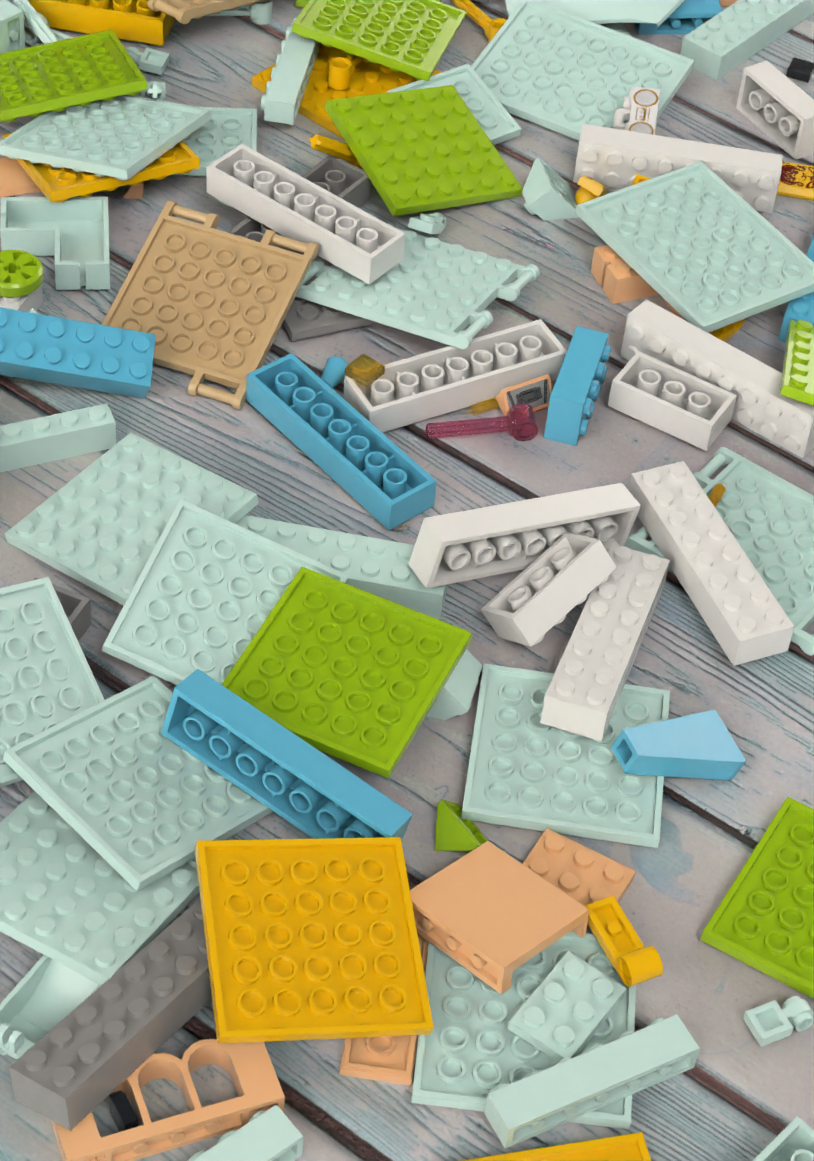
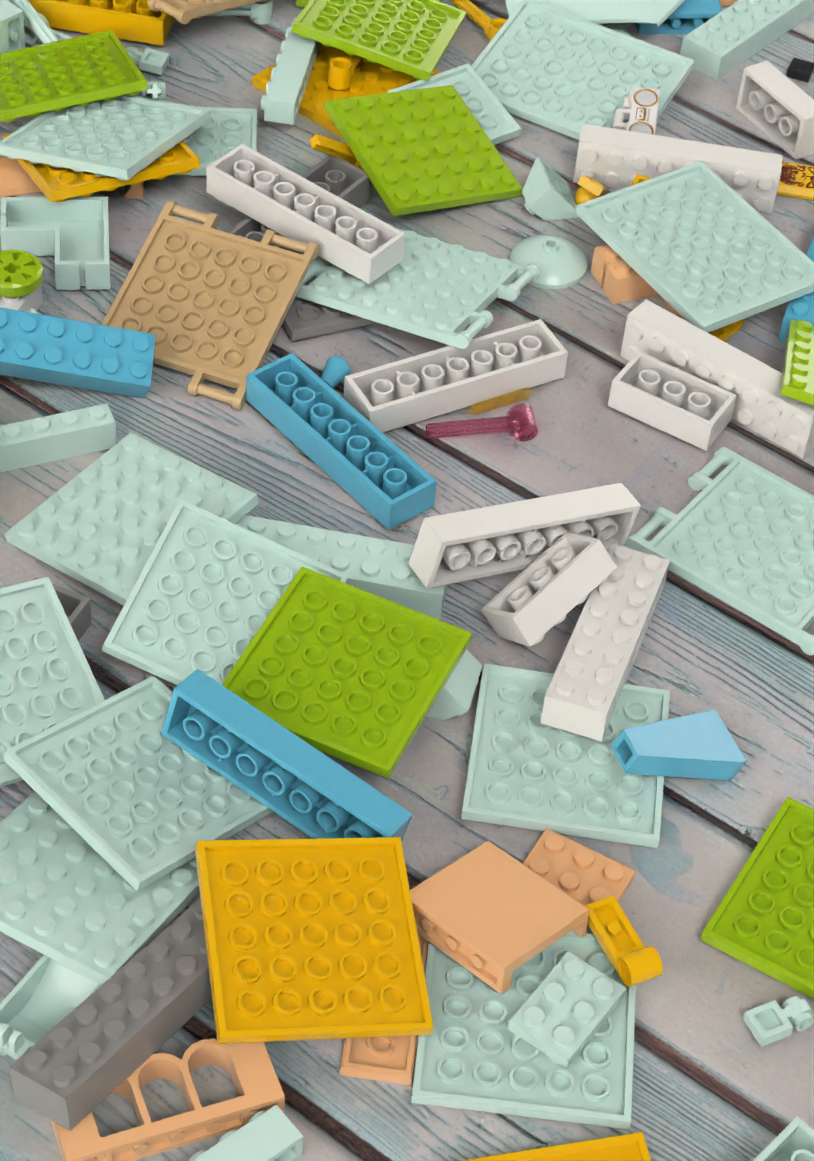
(122, 1111): black tile -> none
(364, 370): clear yellow tile -> none
(429, 223): light aqua plate -> none
(455, 833): lime slope -> none
(532, 392): slope -> none
(557, 258): none -> light aqua dish
(577, 386): medium azure brick -> none
(590, 1080): light aqua brick -> none
(710, 564): white brick -> none
(717, 494): yellow piece -> none

